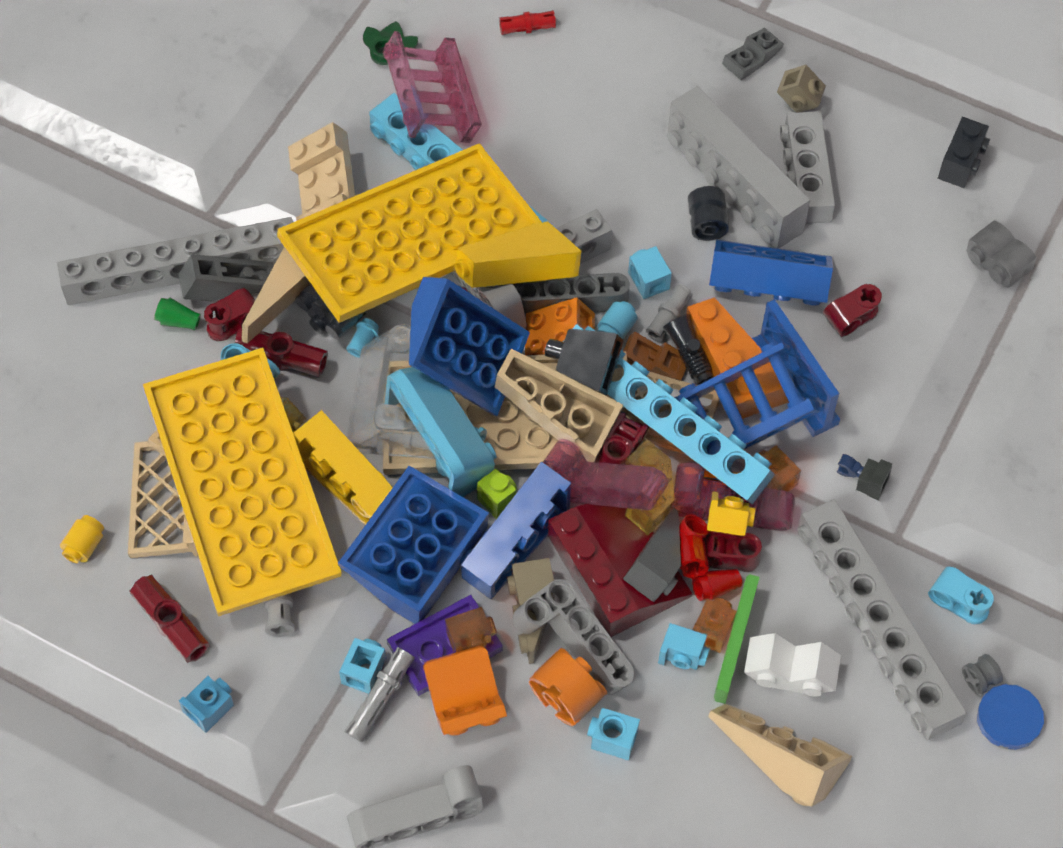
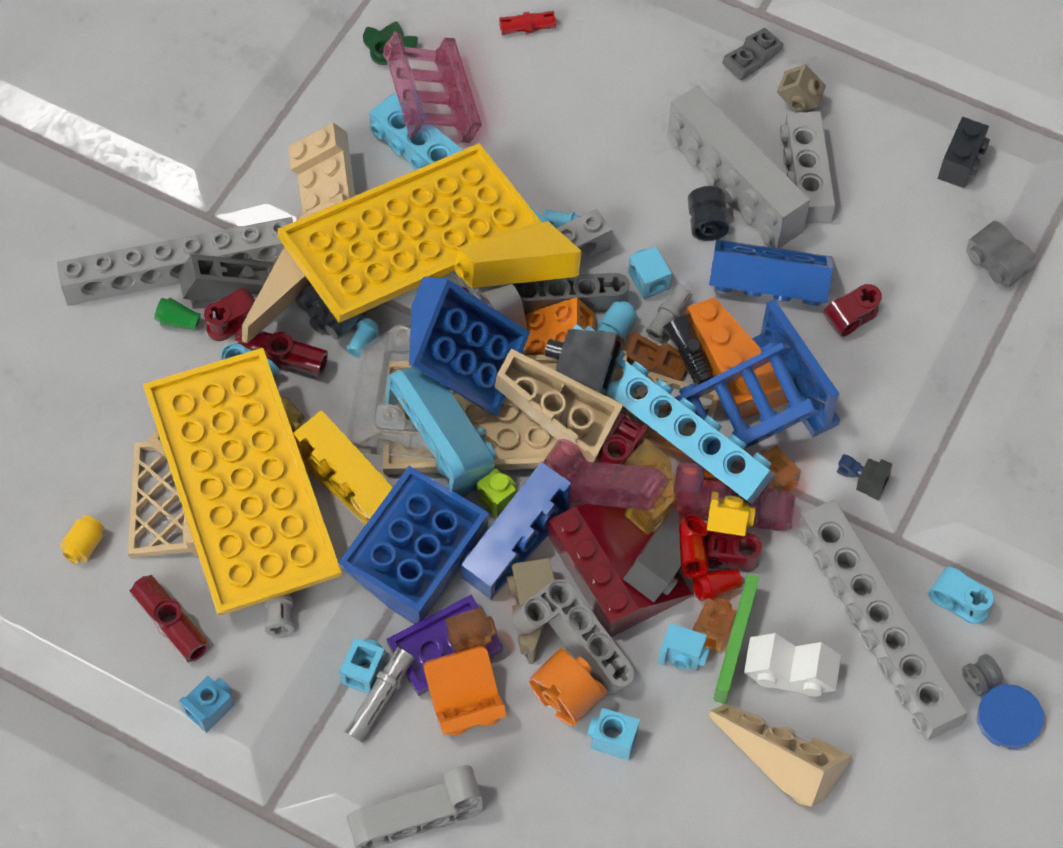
(559, 218): none -> medium azure pin

